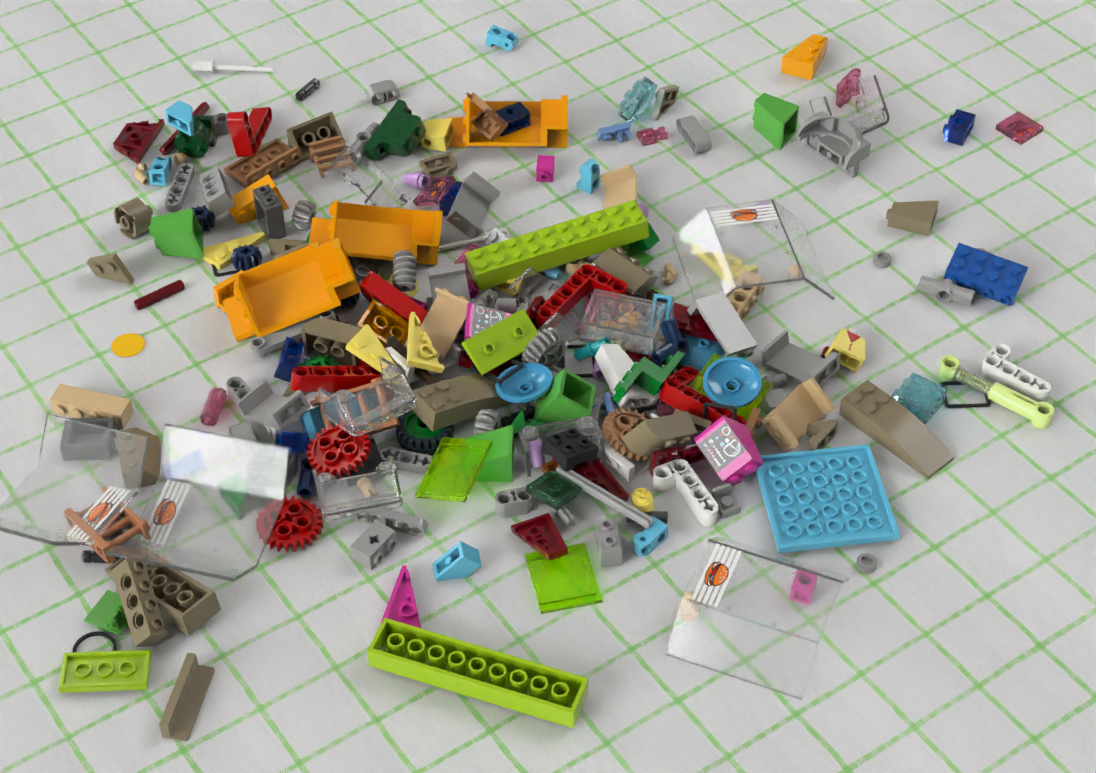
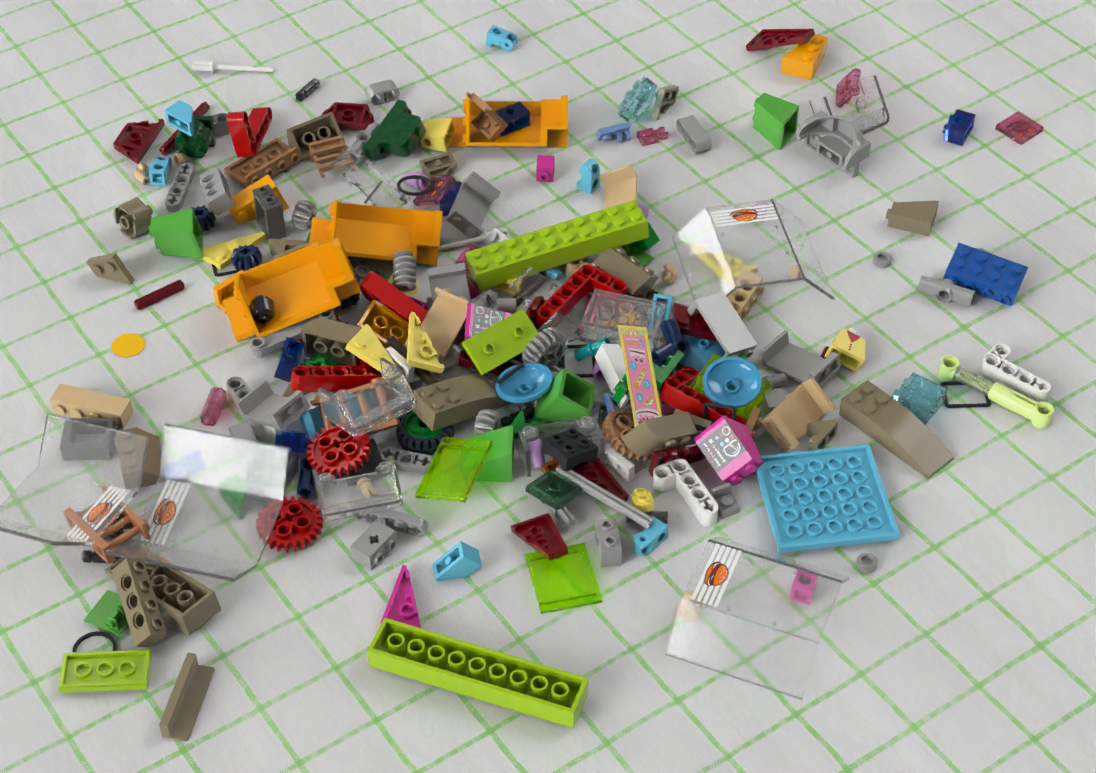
(262, 309): none -> black head
(351, 115): none -> dark red wing
(415, 193): none -> black tyre
(513, 502): light grey beam -> none
(639, 373): none -> sticker
(779, 37): none -> dark red wing

